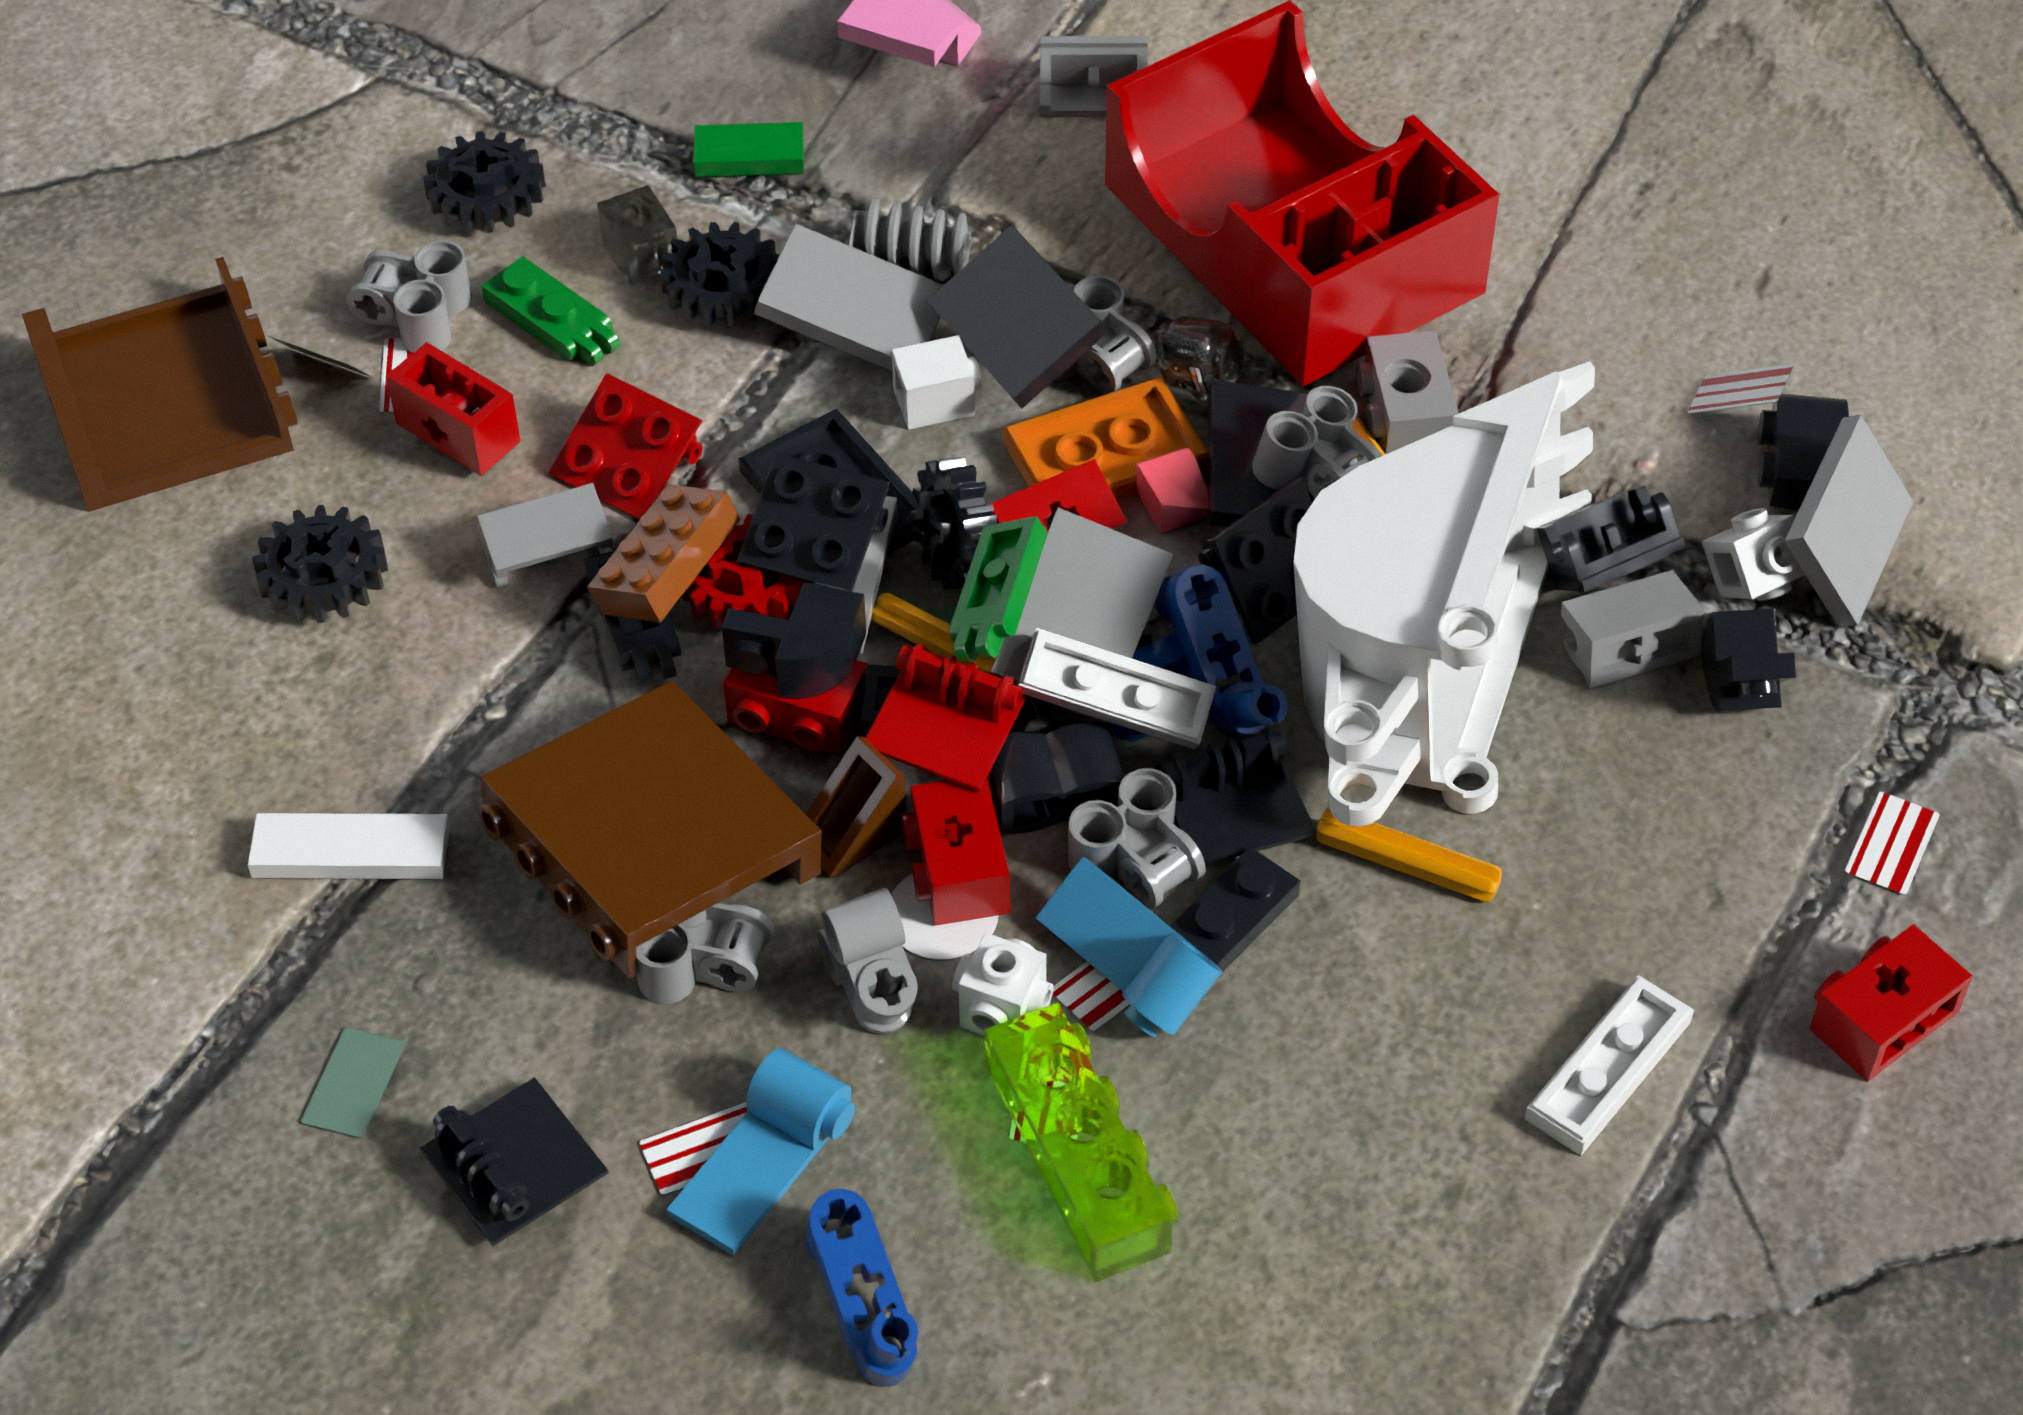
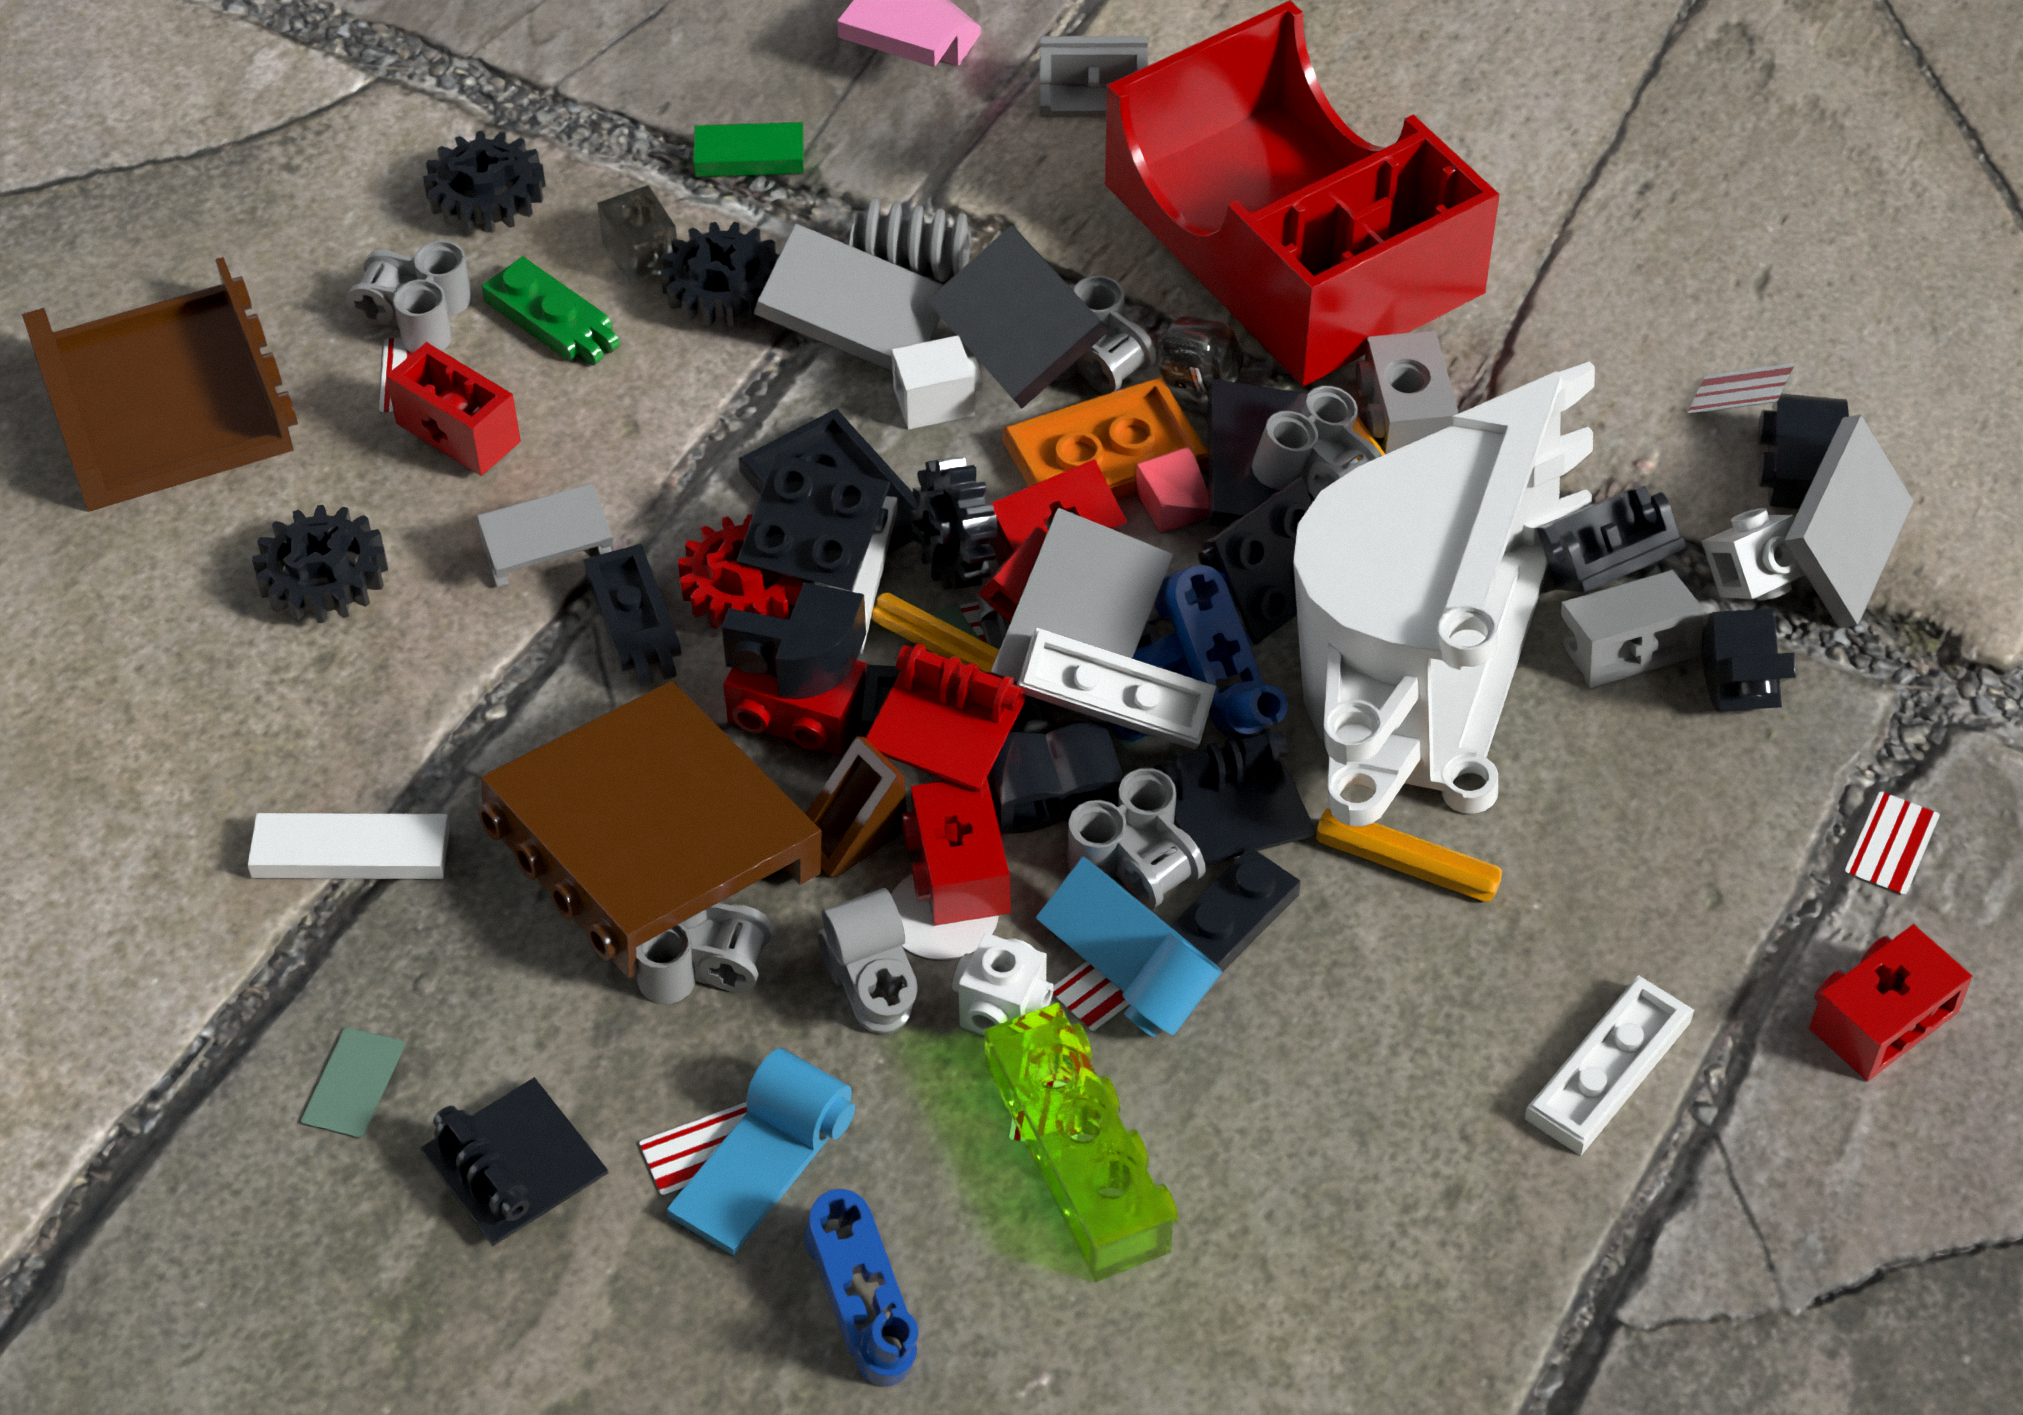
(320, 356): sand green sticker -> none
(627, 446): red hinge -> none
(664, 553): dark orange piece -> none
(996, 587): green hinge -> none

